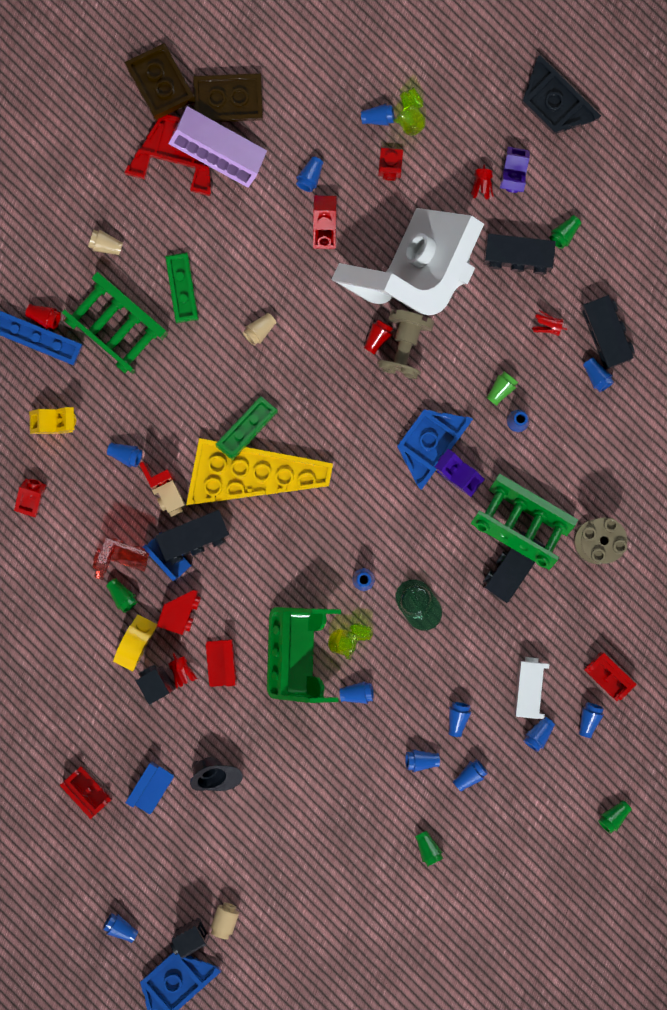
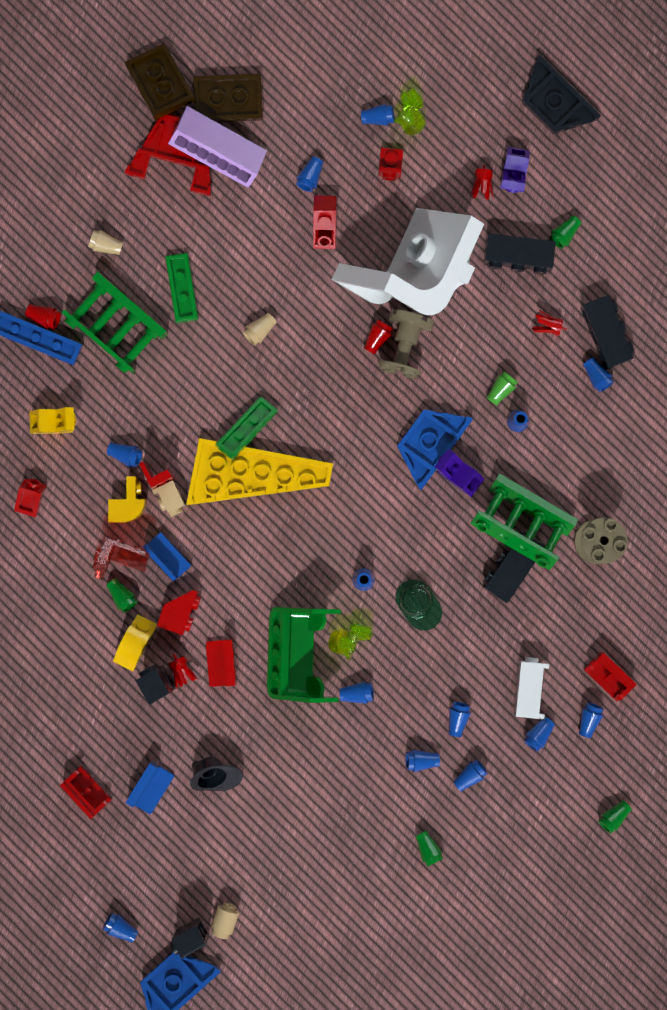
(127, 509): none -> yellow brick
(192, 537): black brick -> none

